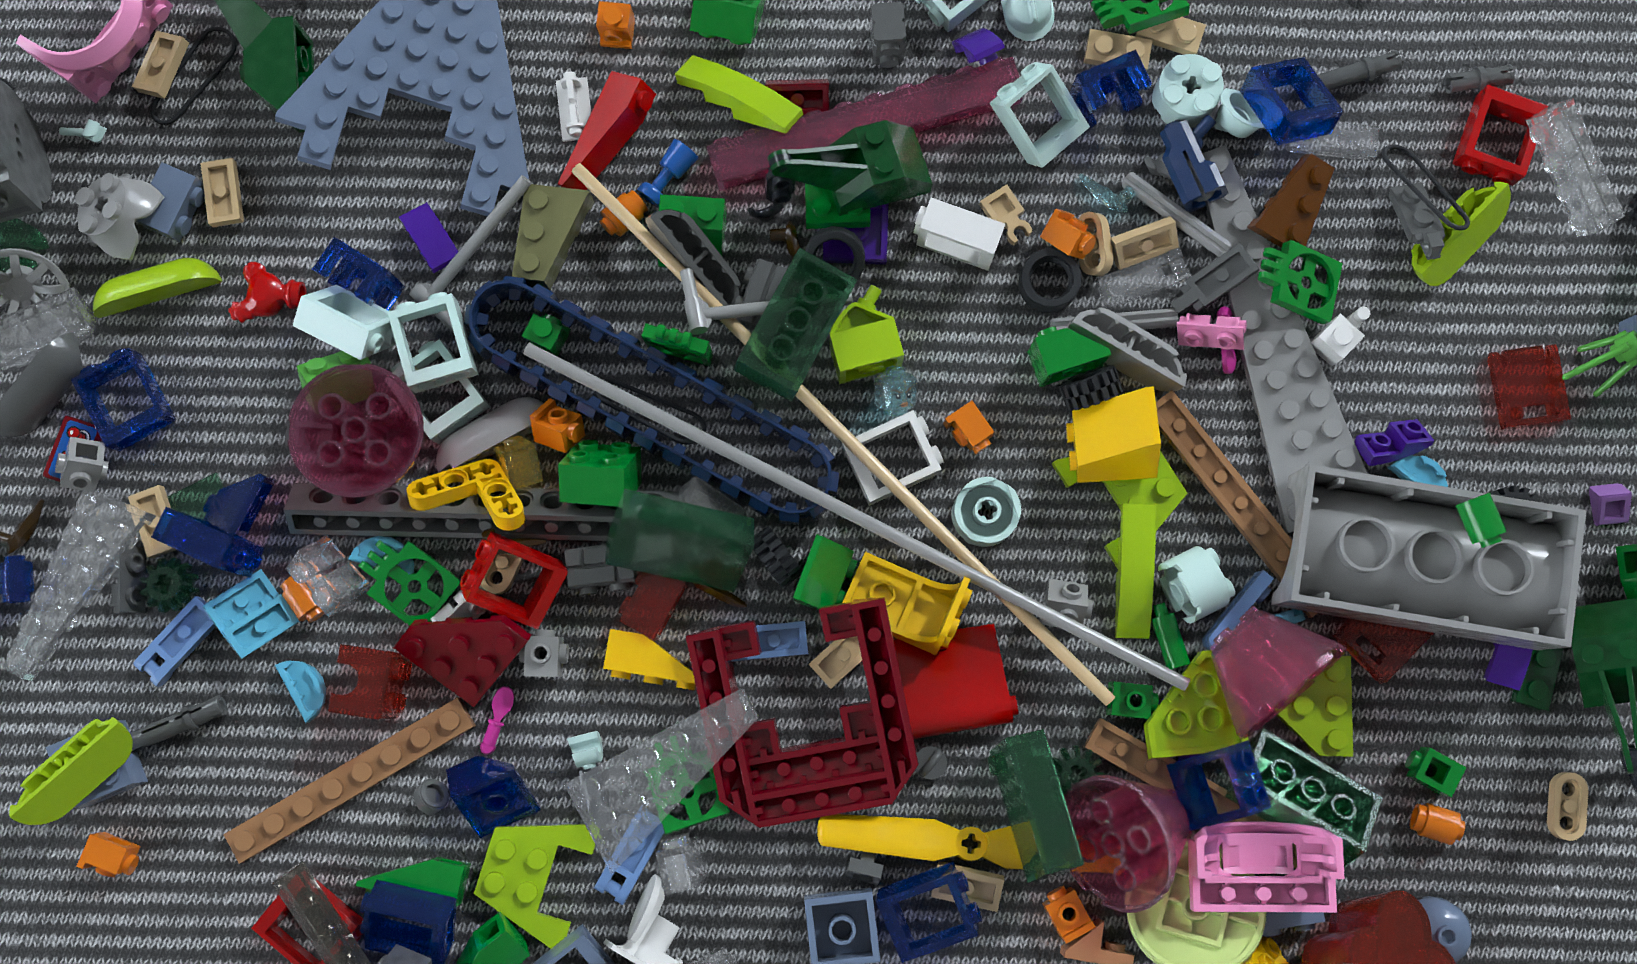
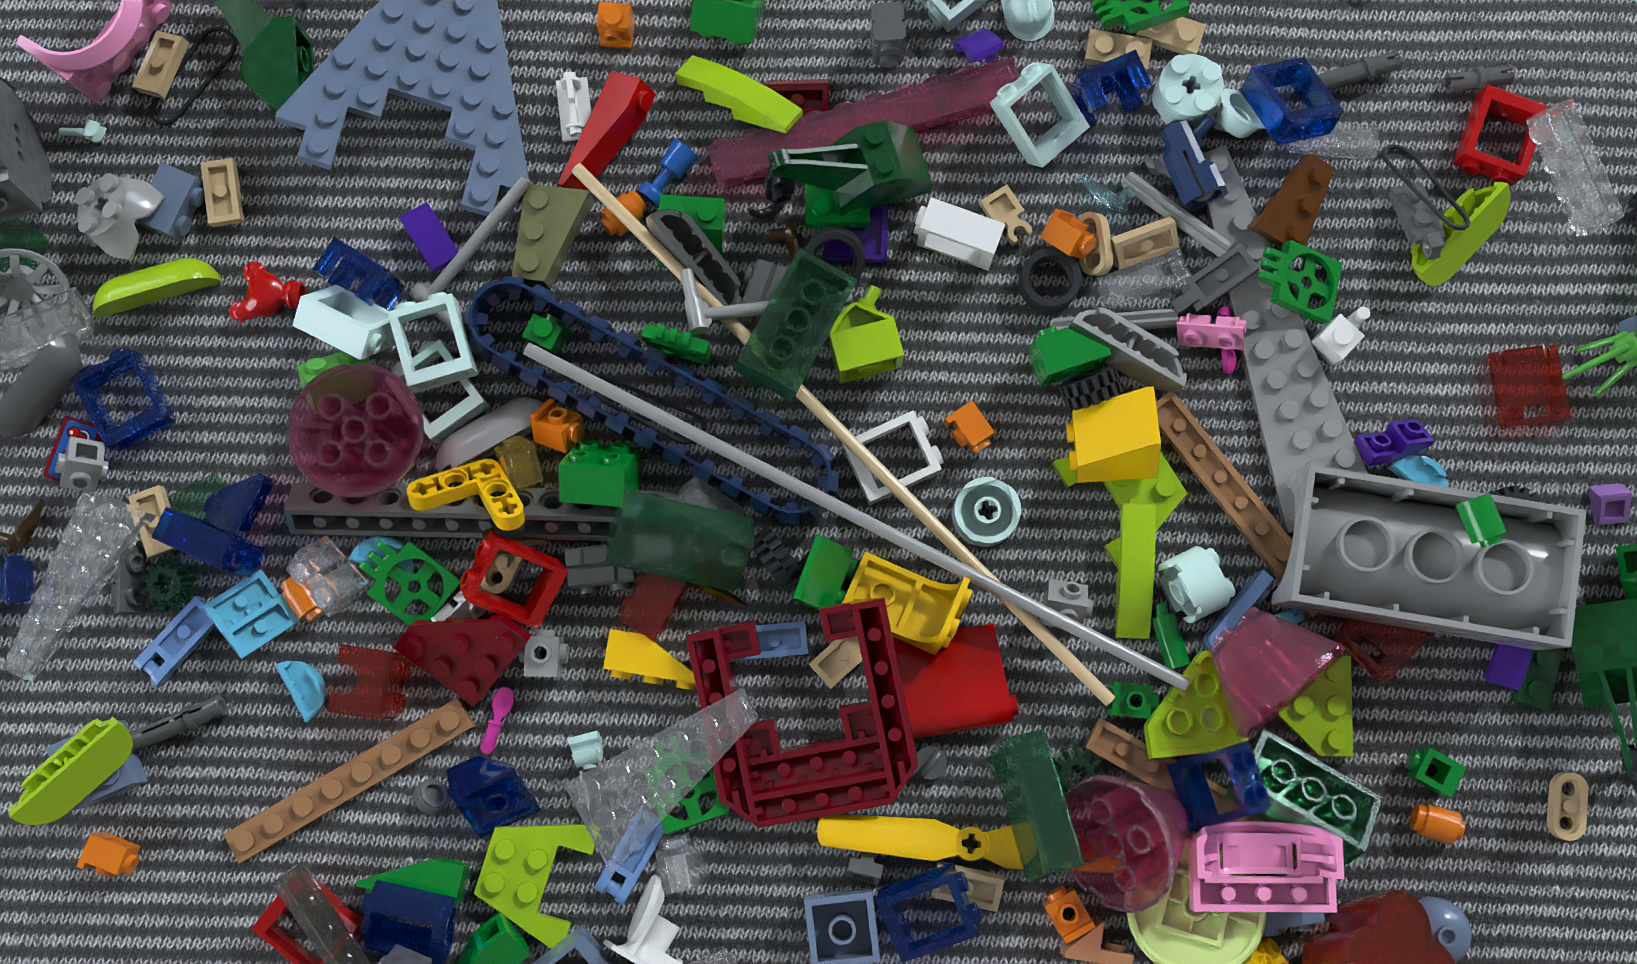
(895, 391): clear light blue head -> none

